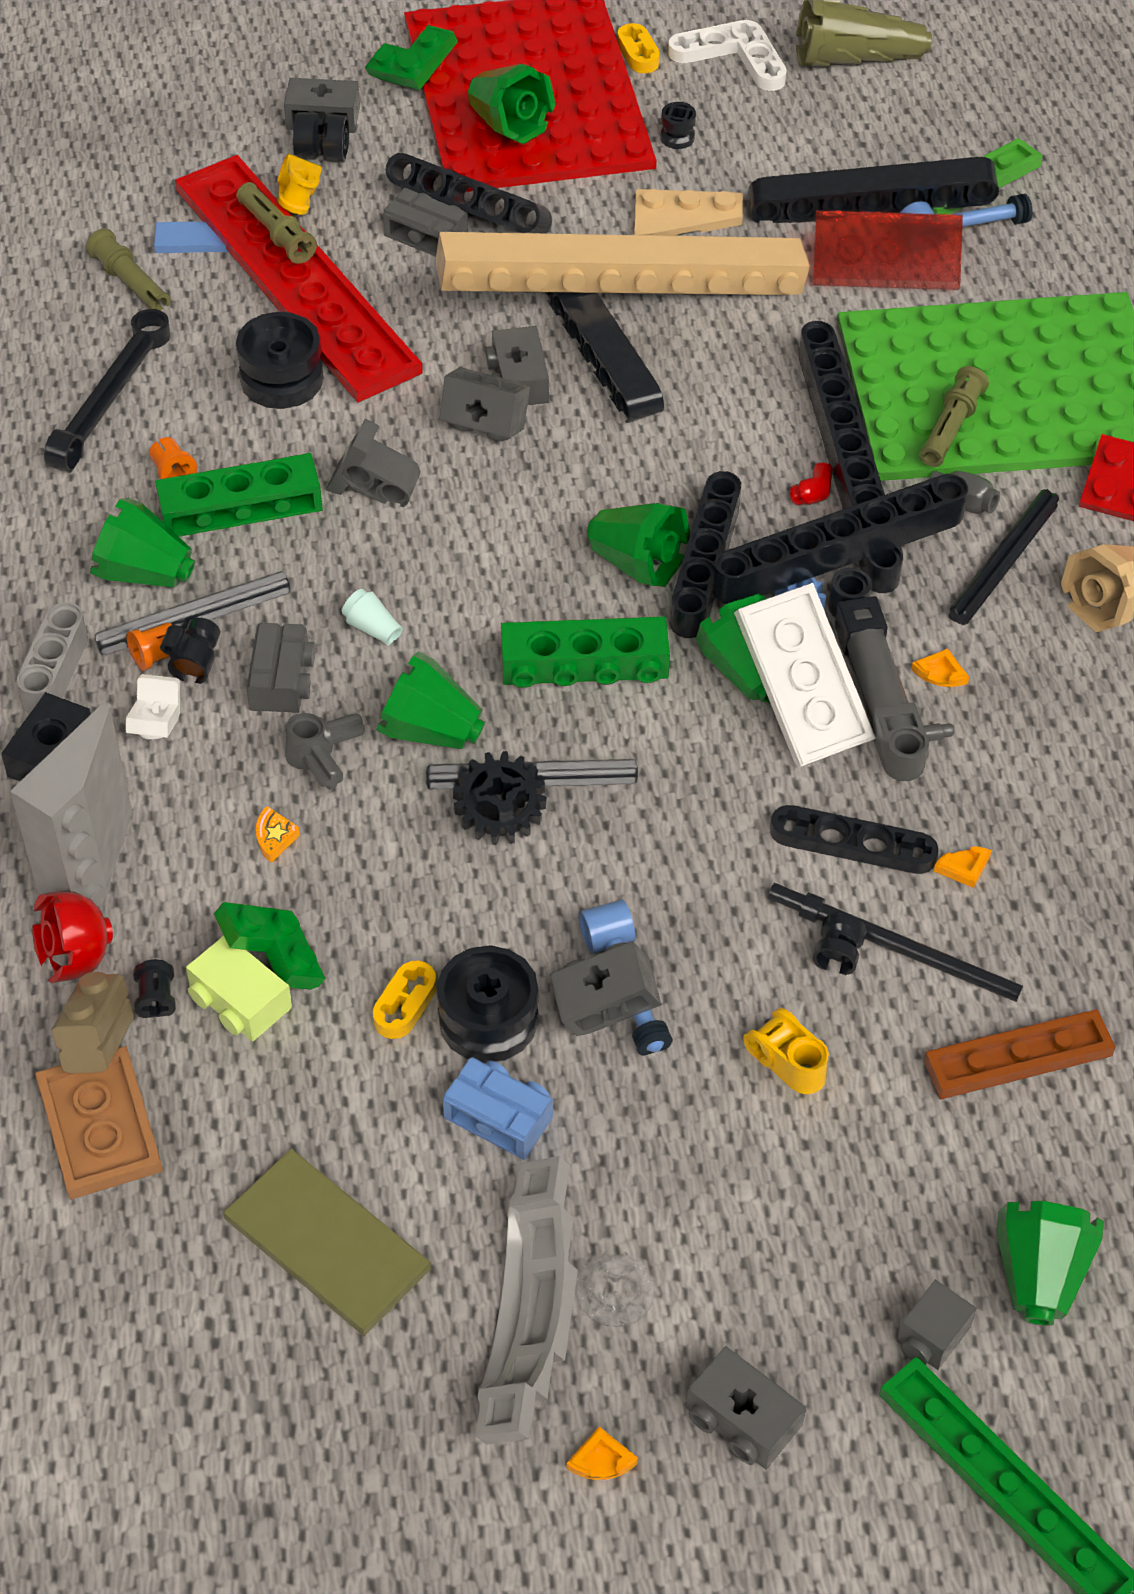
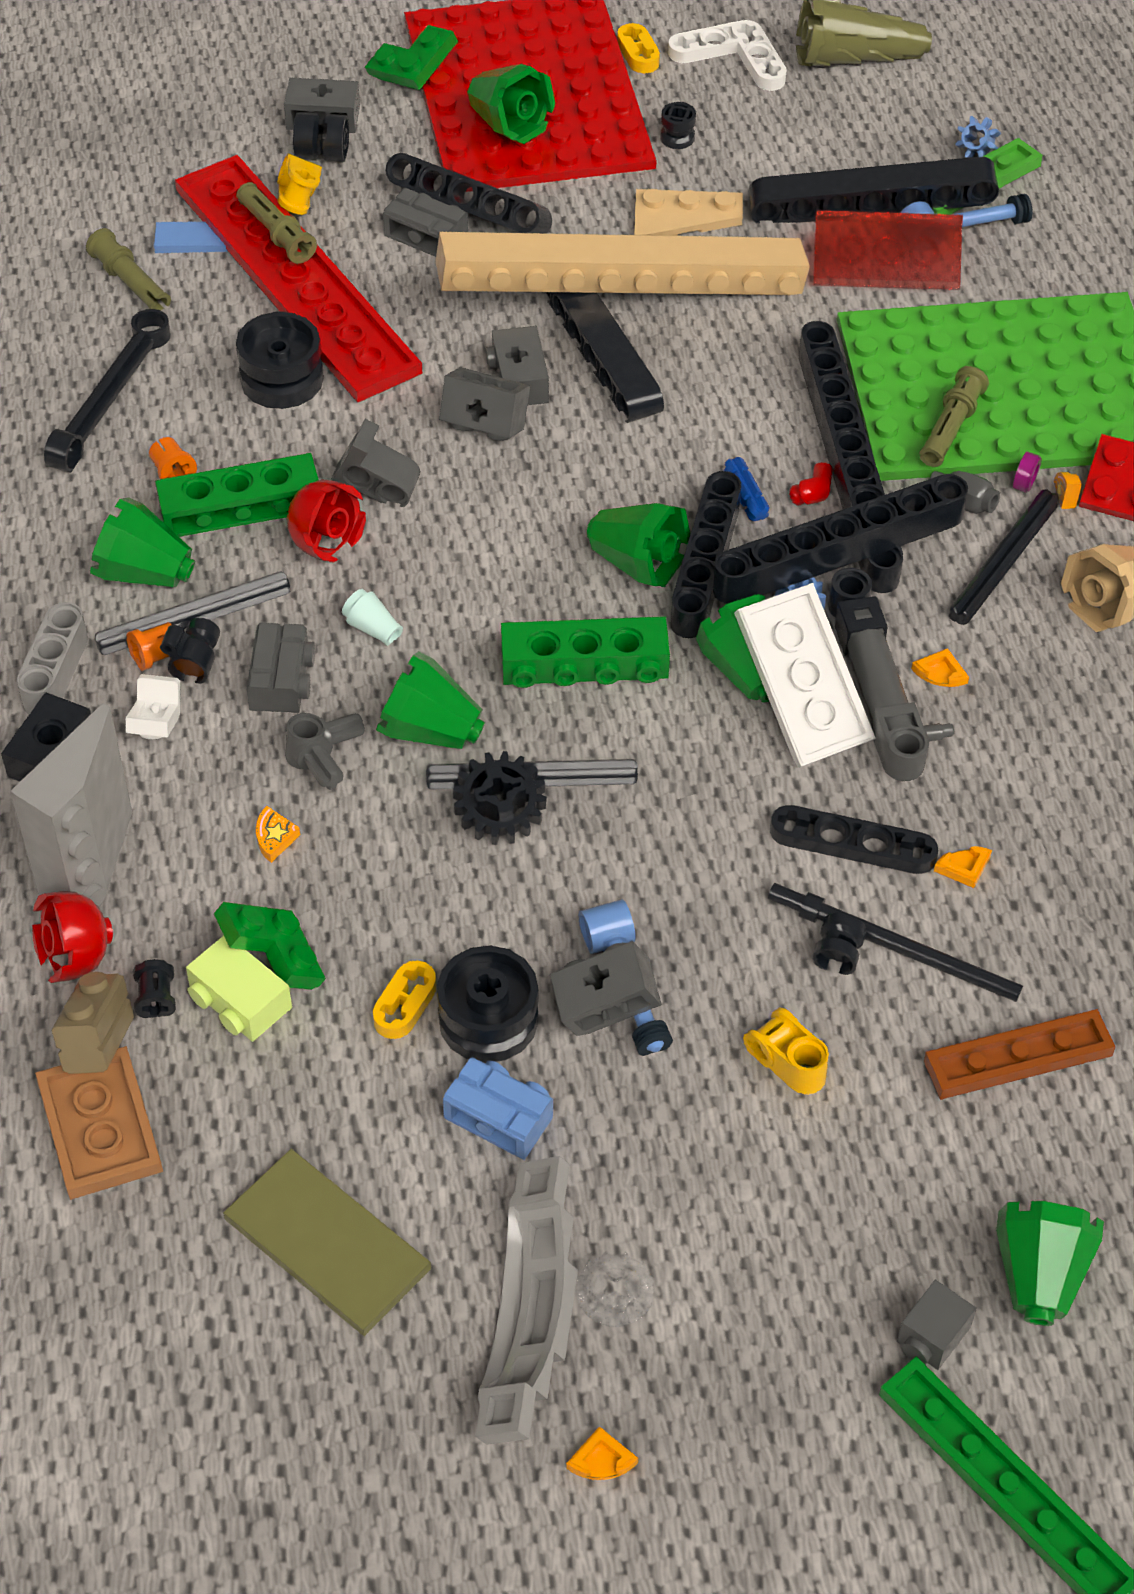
(326, 510): none -> red cylinder
(735, 1384): dark grey brick -> none
(751, 494): none -> blue axle
(969, 134): none -> medium blue gear
(1027, 472): none -> magenta tile
(1067, 489): none -> light orange tile

